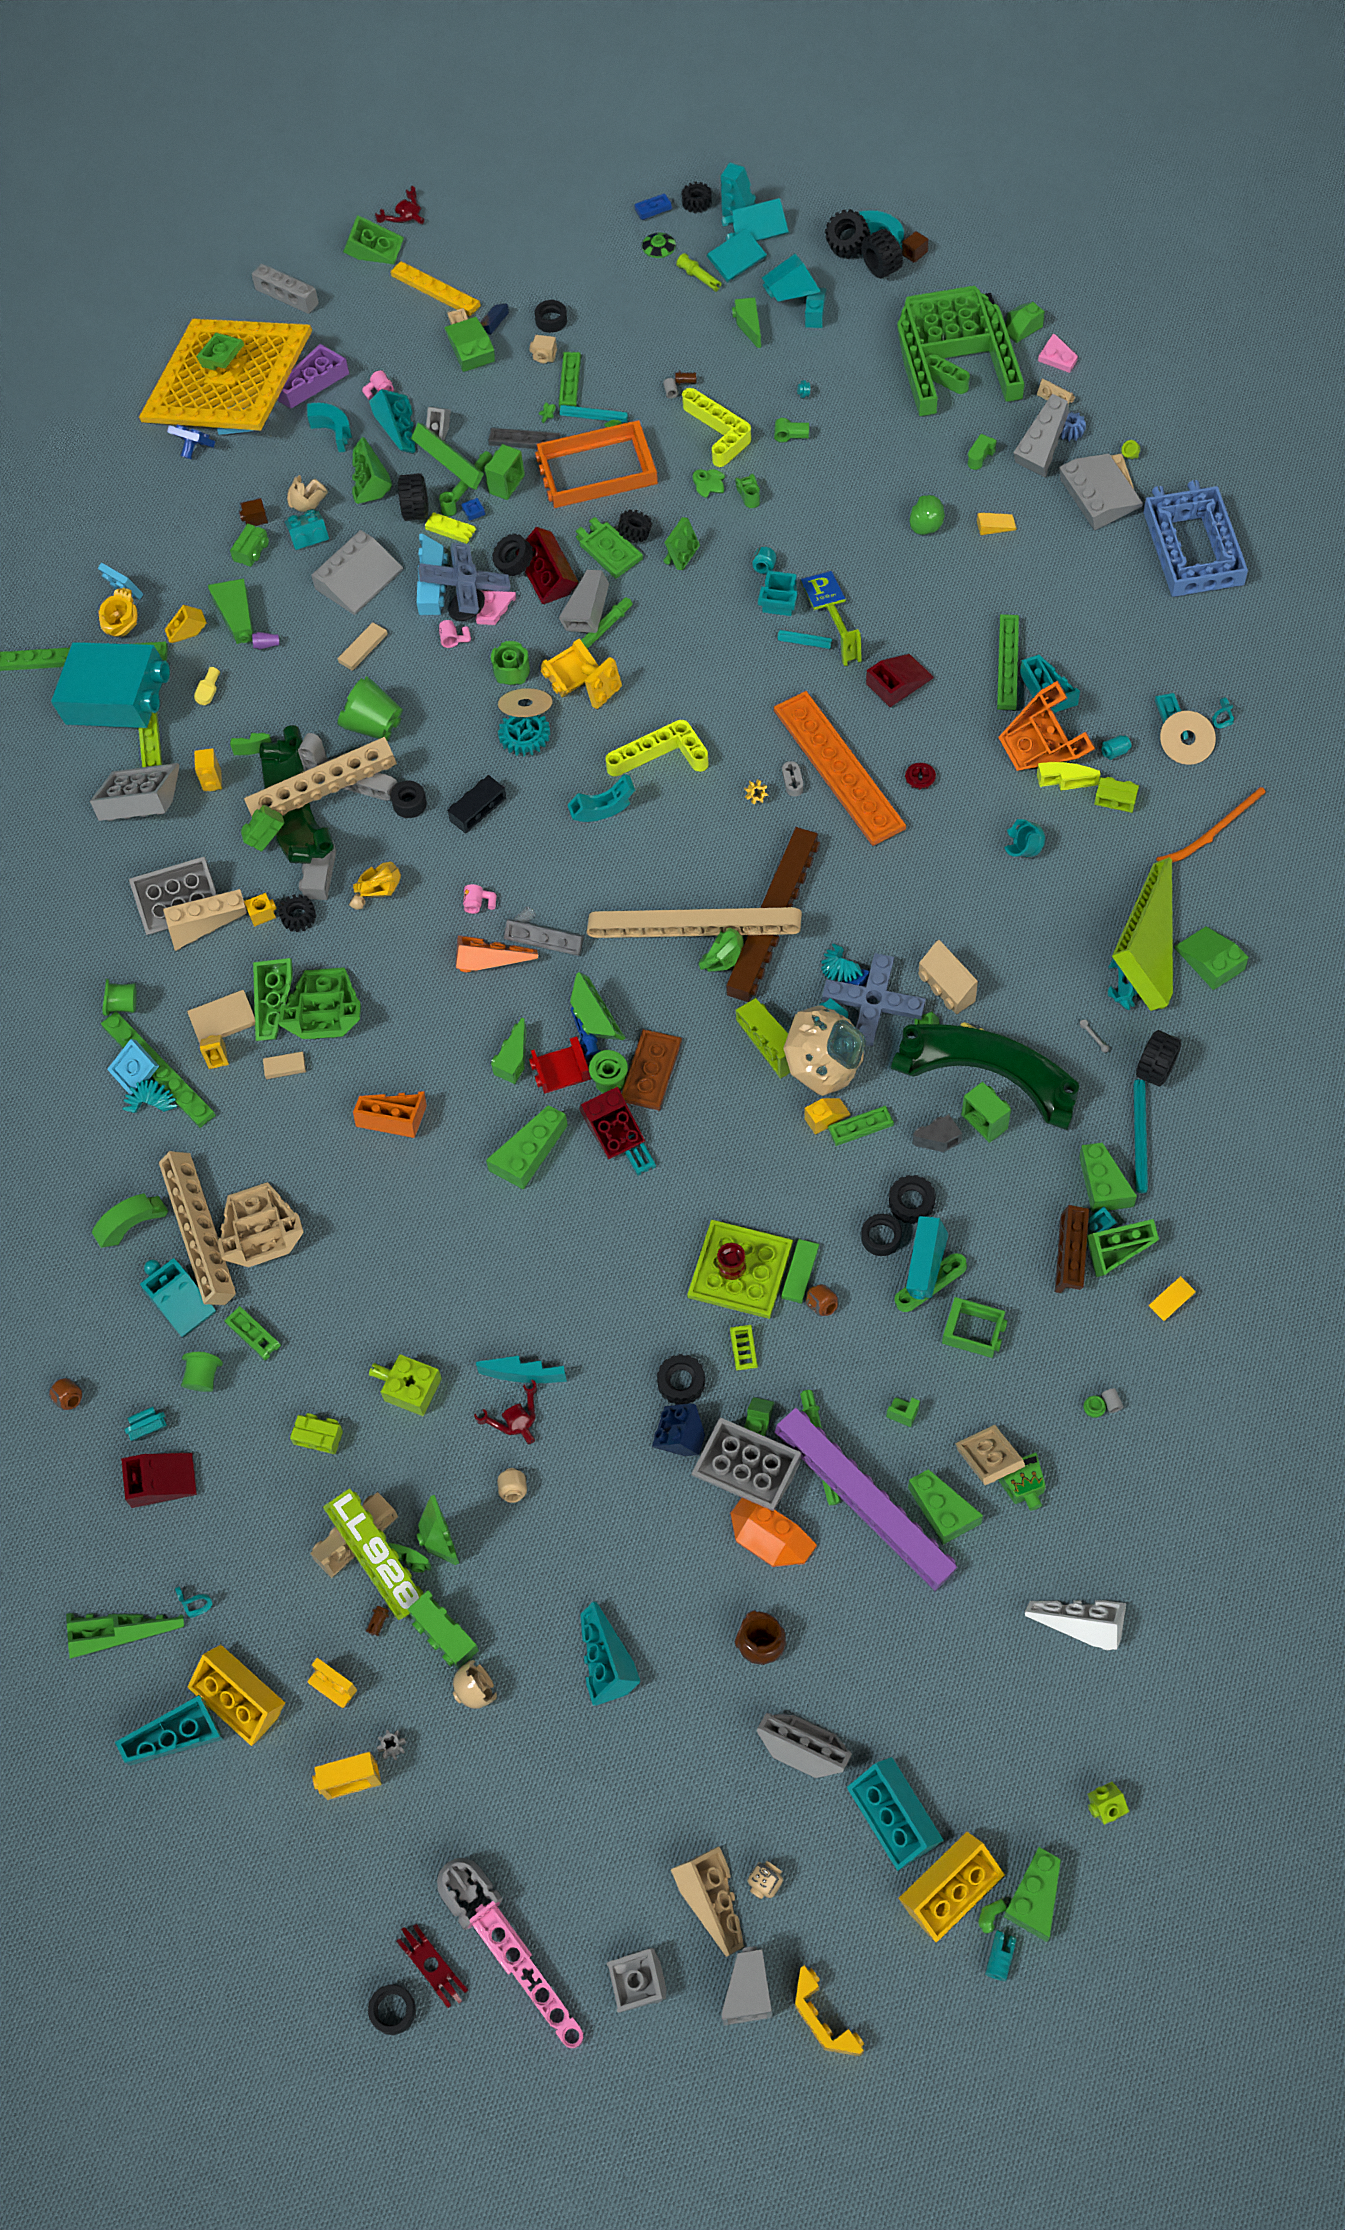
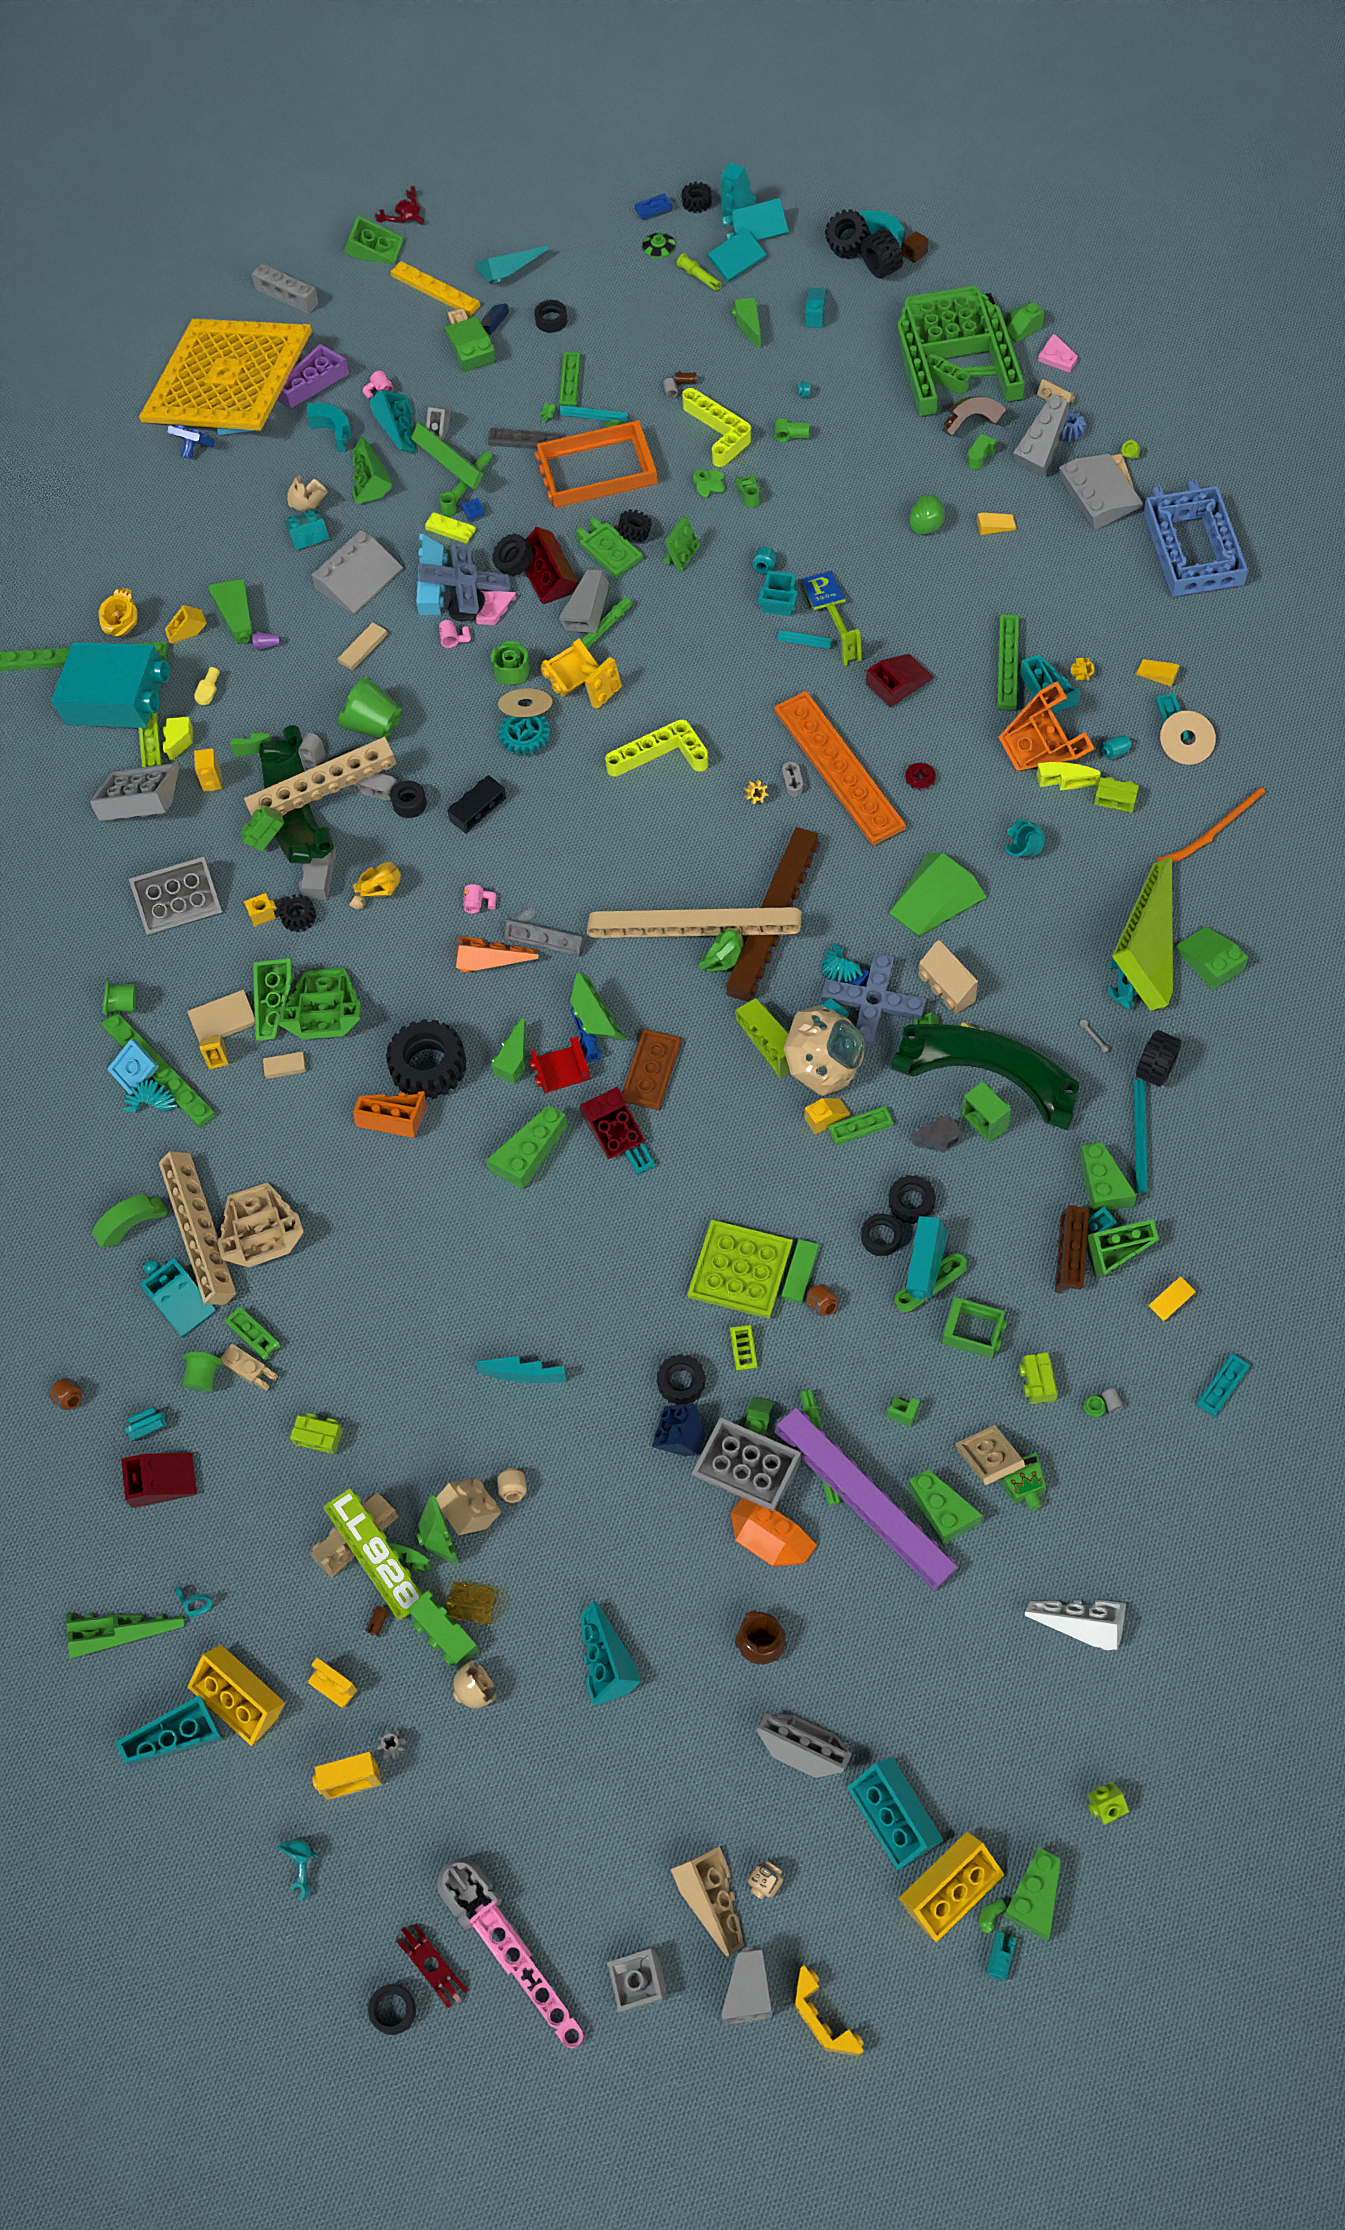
(119, 581): medium azure plate -> none
(178, 736): none -> neon yellow slope
(203, 916): tan wedge -> none
(219, 351): bright green plate -> none
(247, 1367): none -> tan hinge
(249, 545): bright green brick -> none
(253, 512): reddish brown brick -> none
(301, 1853): none -> teal piece
(406, 1372): lime brick -> none
(413, 497): black tyre -> none
(422, 1037): none -> black tyre
(468, 1506): none -> tan brick
(471, 1603): none -> clear yellow bracket
(499, 267): none -> teal wedge
(504, 471): bright green brick -> none
(516, 1417): dark red piece -> none
(543, 348): tan brick -> none
(604, 805): teal arch -> none
(608, 1070): bright green piece -> none
(731, 1261): dark red wheel -> none
(789, 280): teal slope -> none
(935, 894): none -> bright green wedge
(981, 371): none -> bright green axle
(986, 407): none -> arch
(1039, 1378): none -> lime brick
(1082, 669): none -> yellow gear
(1158, 671): none -> yellow slope
(1223, 1385): none -> teal tile
(1225, 707): teal piece -> none

